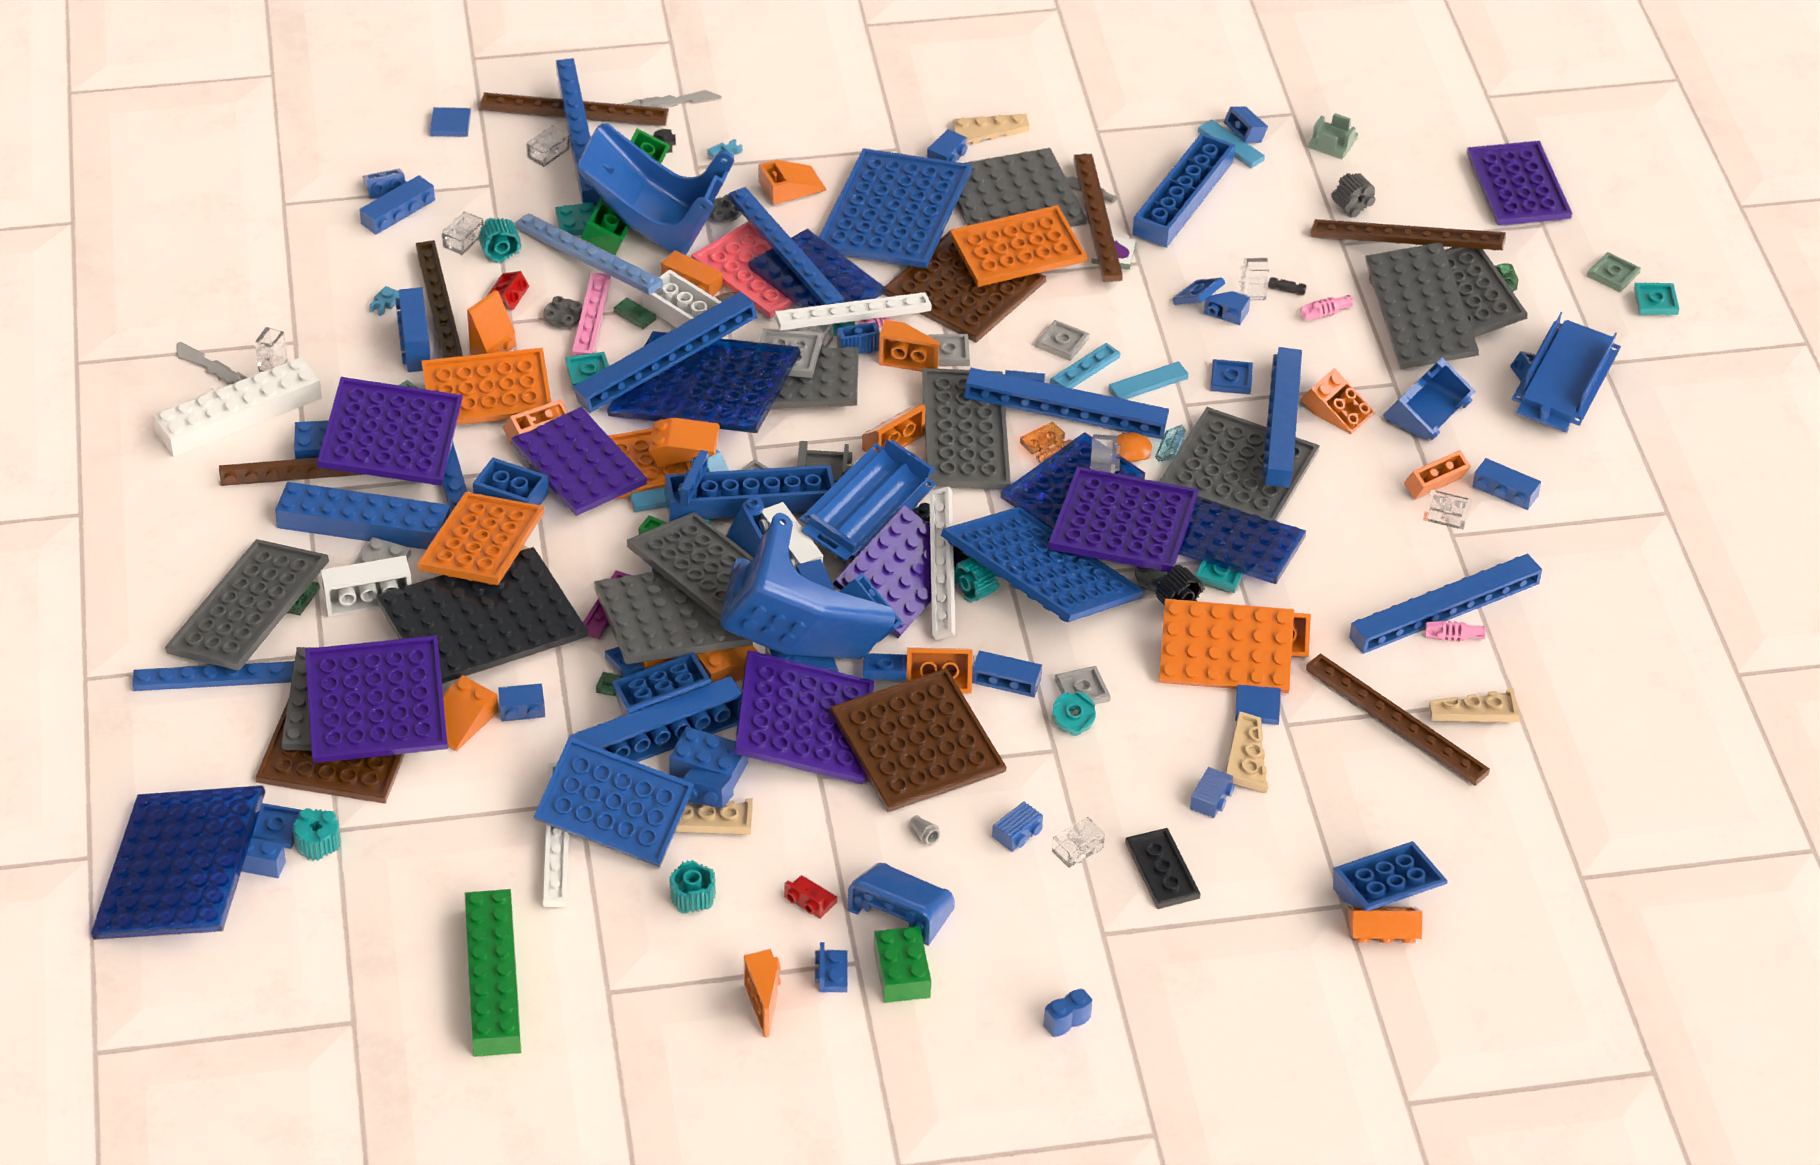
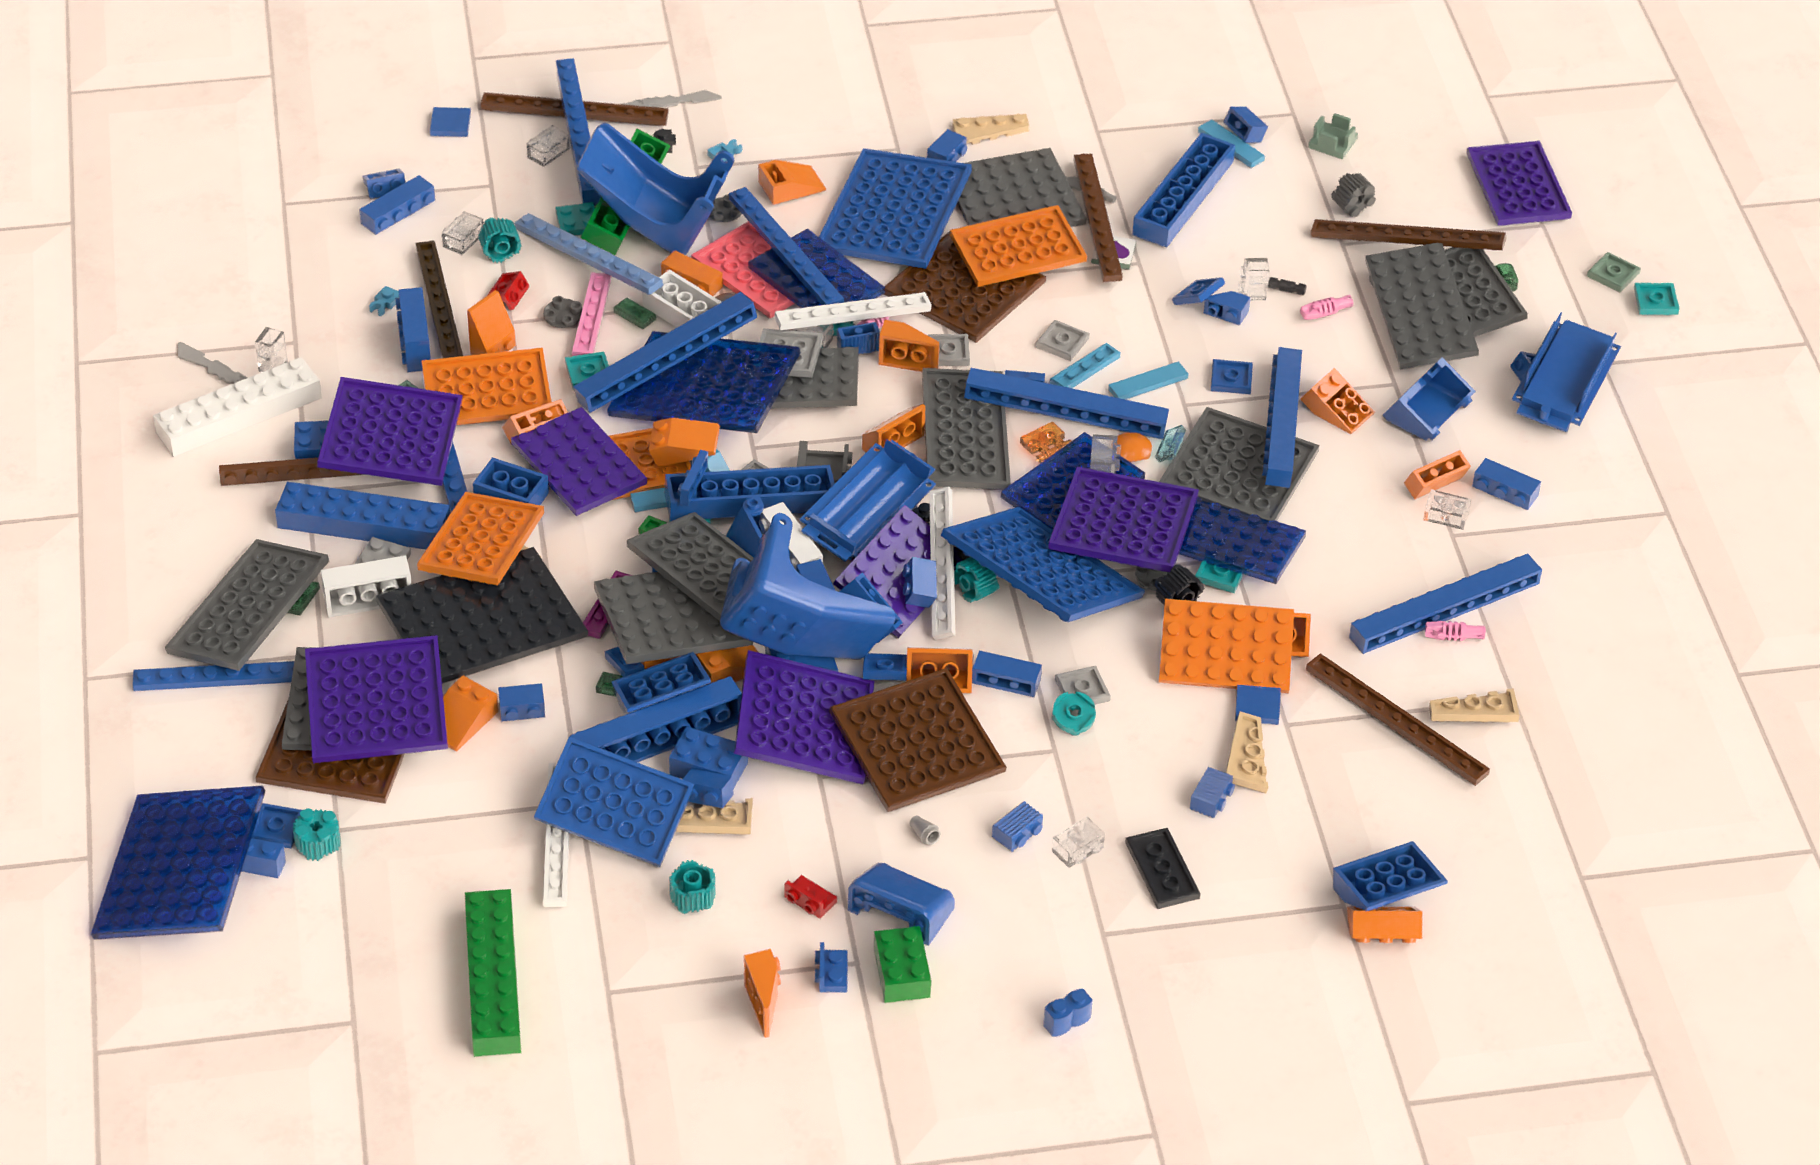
(920, 582): none -> brick

